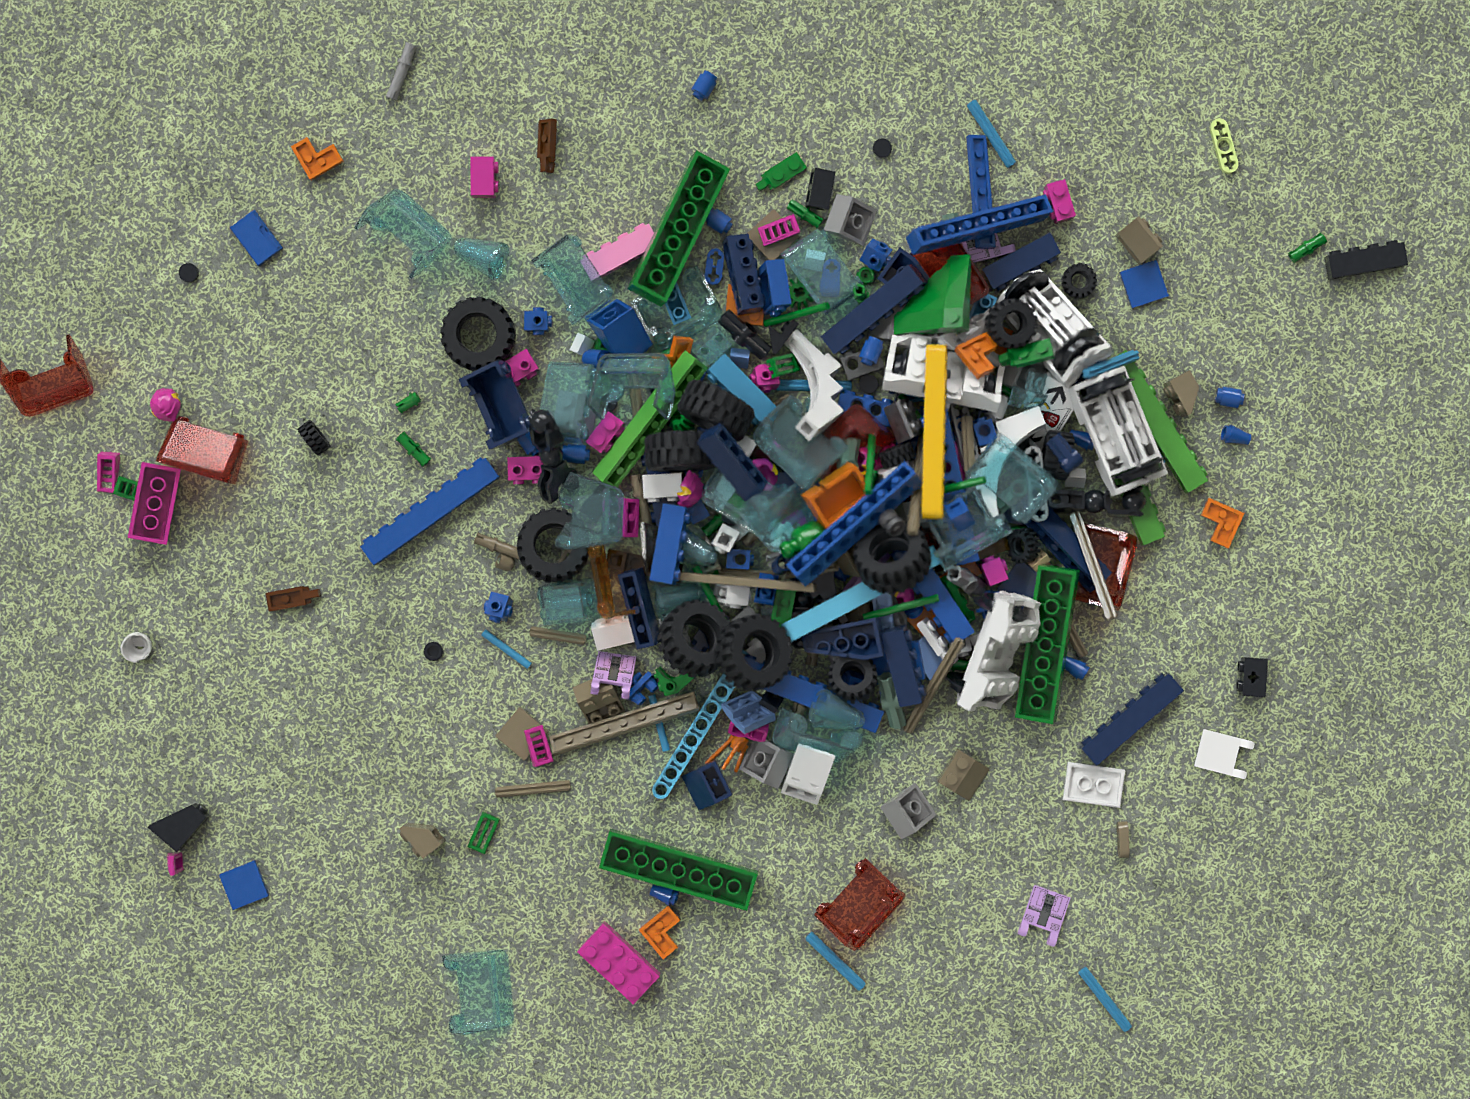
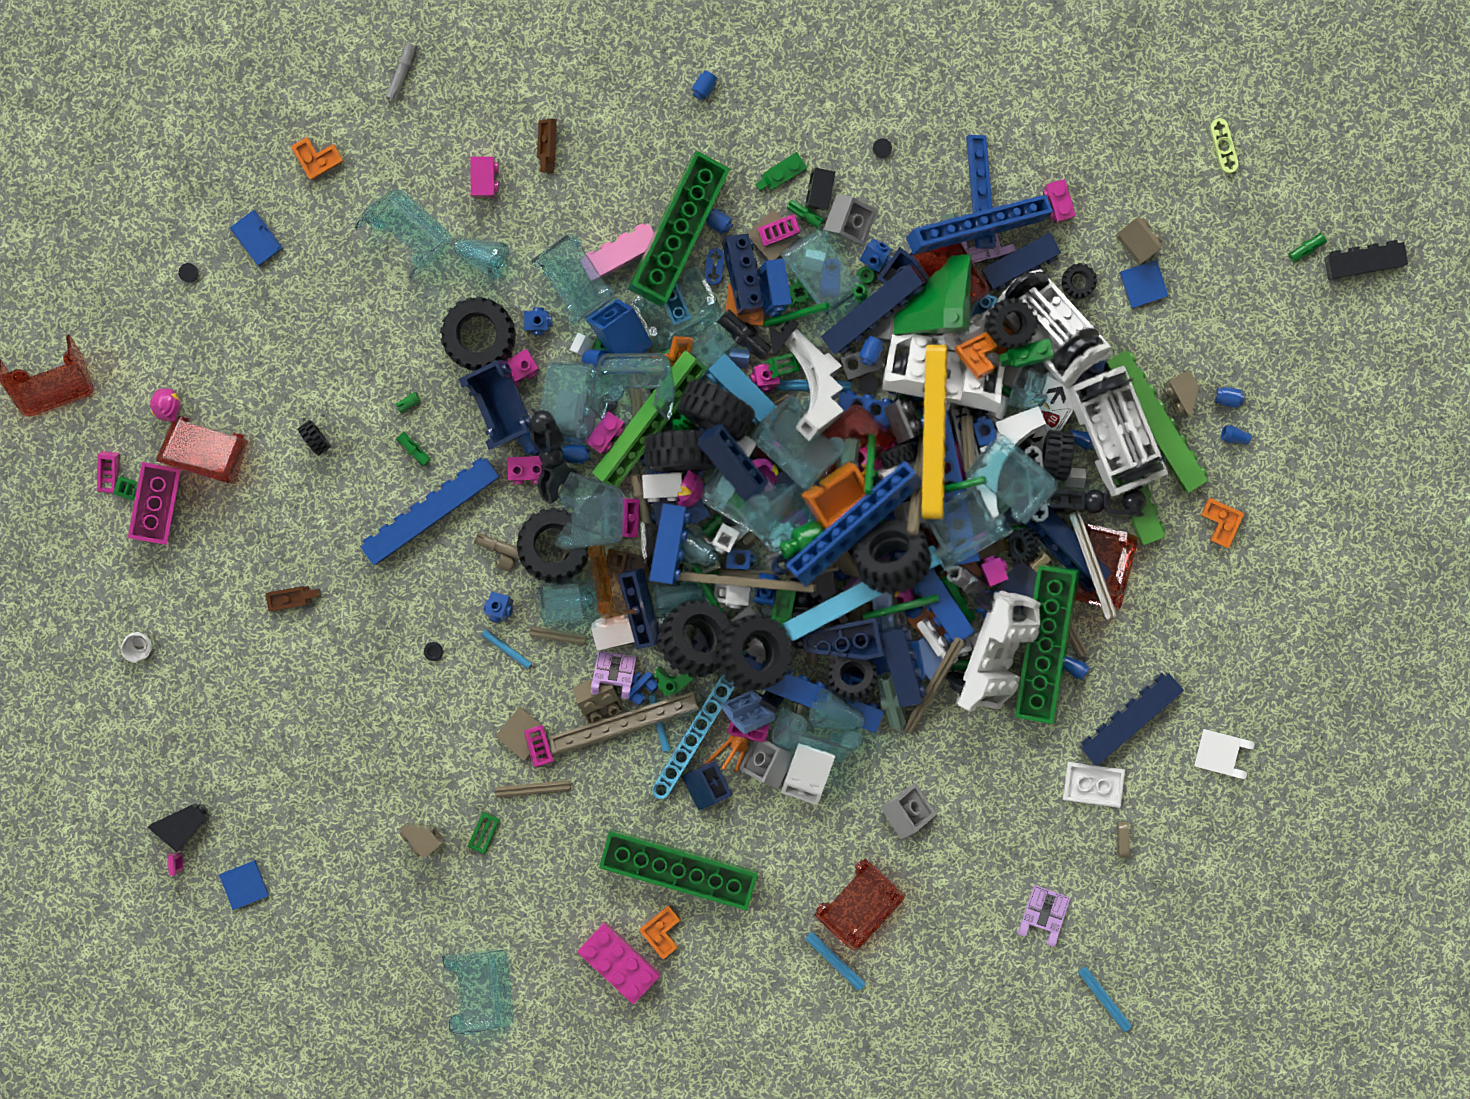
(664, 894): blue cone -> none
(893, 524): flat silver wheel -> none
(959, 514): blue brick -> none
(963, 774): dark tan slope -> none
(991, 133): dark azure axle -> none
(1067, 457): dark blue piece -> none
(1110, 364): dark azure axle -> none
(1254, 687): black brick -> none

